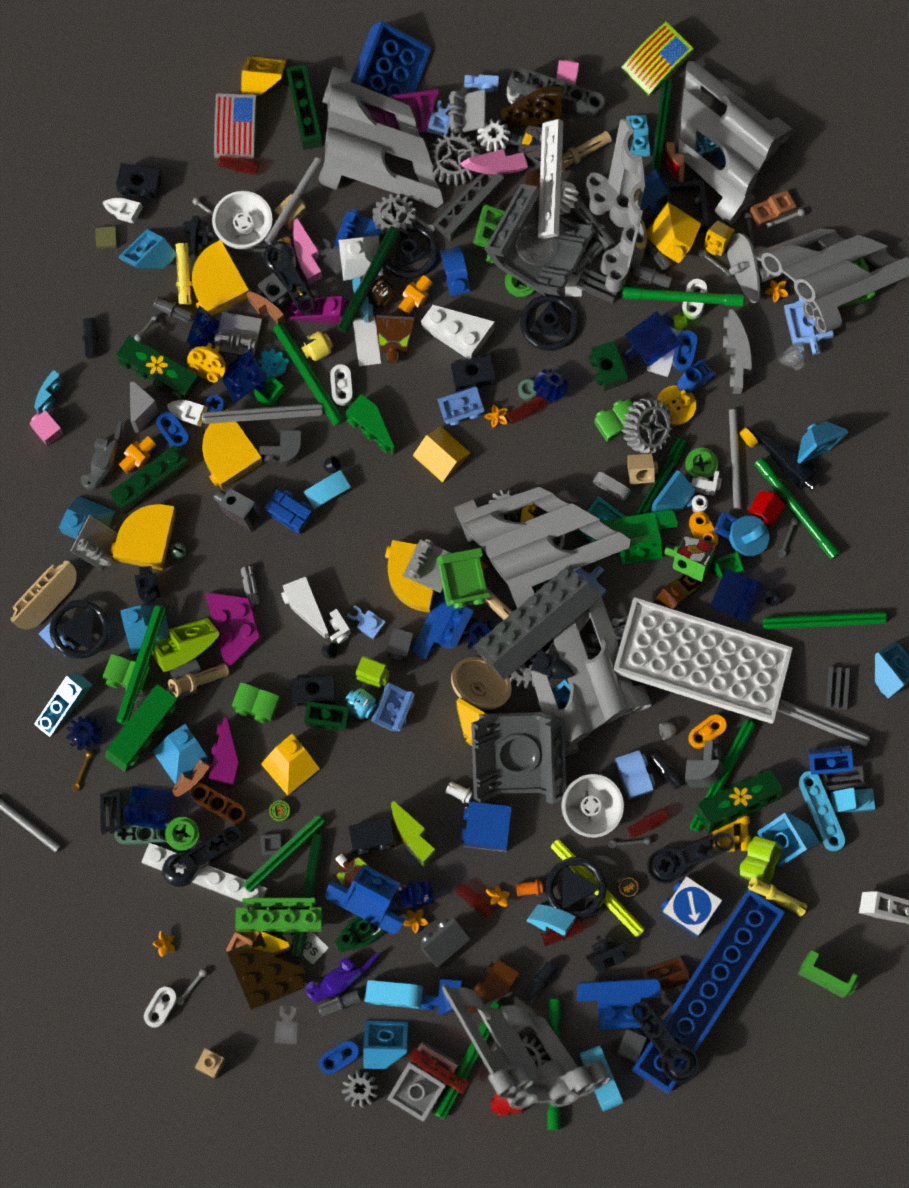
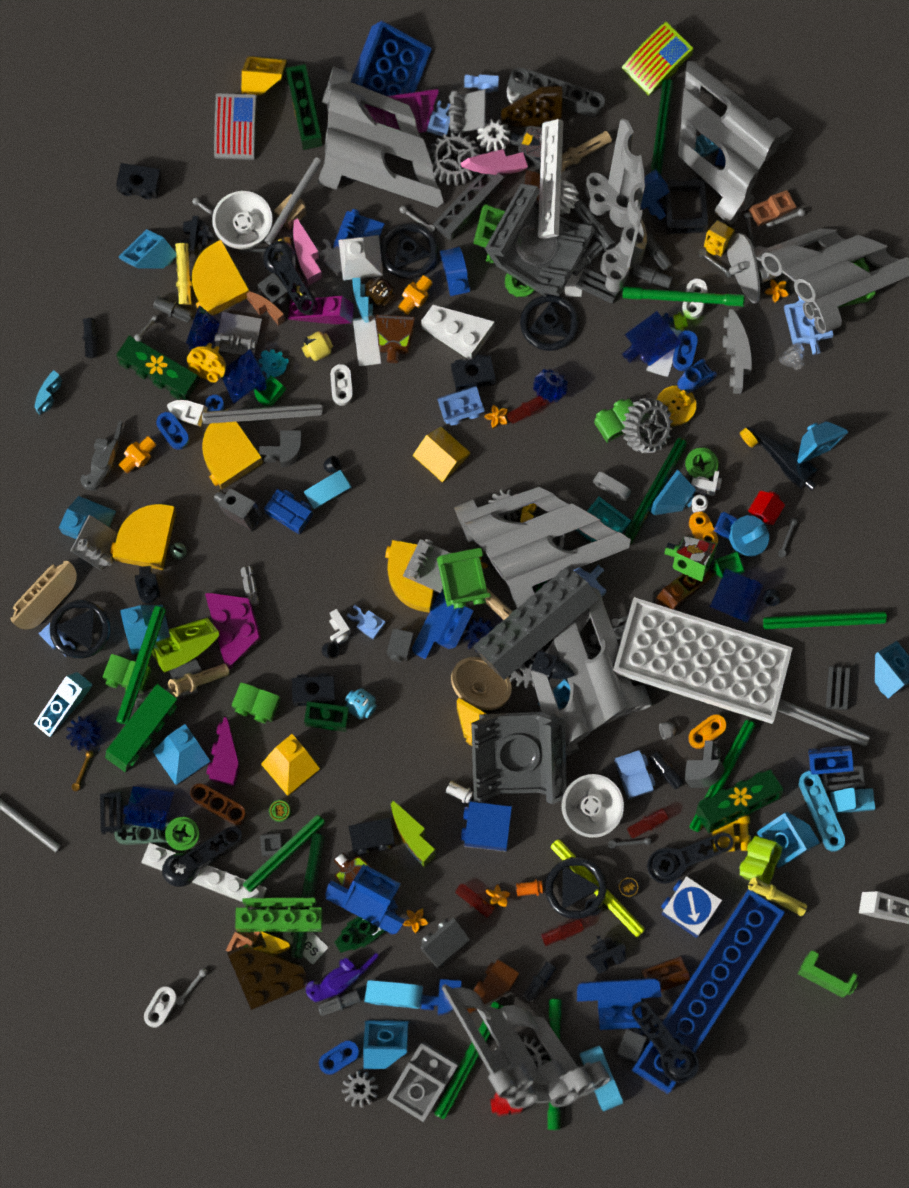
(46, 427): bright pink brick -> none
(106, 237): olive tile -> none
(123, 208): white plate -> none
(142, 407): light grey slope -> none
(149, 479): dark green brick -> none
(164, 944): light orange plant -> none
(186, 783): nougat slope -> none
(210, 1063): tan brick -> none
(237, 165): clear red axle -> none
(286, 1029): clear plate -> none
(303, 603): white slope -> none
(308, 374): green axle -> none
(367, 418): green slope -> none
(368, 279): dark green axle -> none
(372, 672): lime brick -> none
(393, 708): medium blue bracket -> none
(403, 210): light grey gear -> none
(416, 894): clear blue gear -> none
(416, 1057): clear red pin -> none
(526, 390): sand green tile -> none
(552, 918): medium azure slope -> none
(567, 71): bright pink brick -> none
(608, 354): dark green brick -> none
(640, 140): medium azure slope -> none
(641, 468): tan brick -> none
(643, 533): green plate -> none
(673, 232): yellow slope -> none
(675, 162): nougat slope -> none
(736, 483): light grey piece -> none
(769, 474): green piece -> none

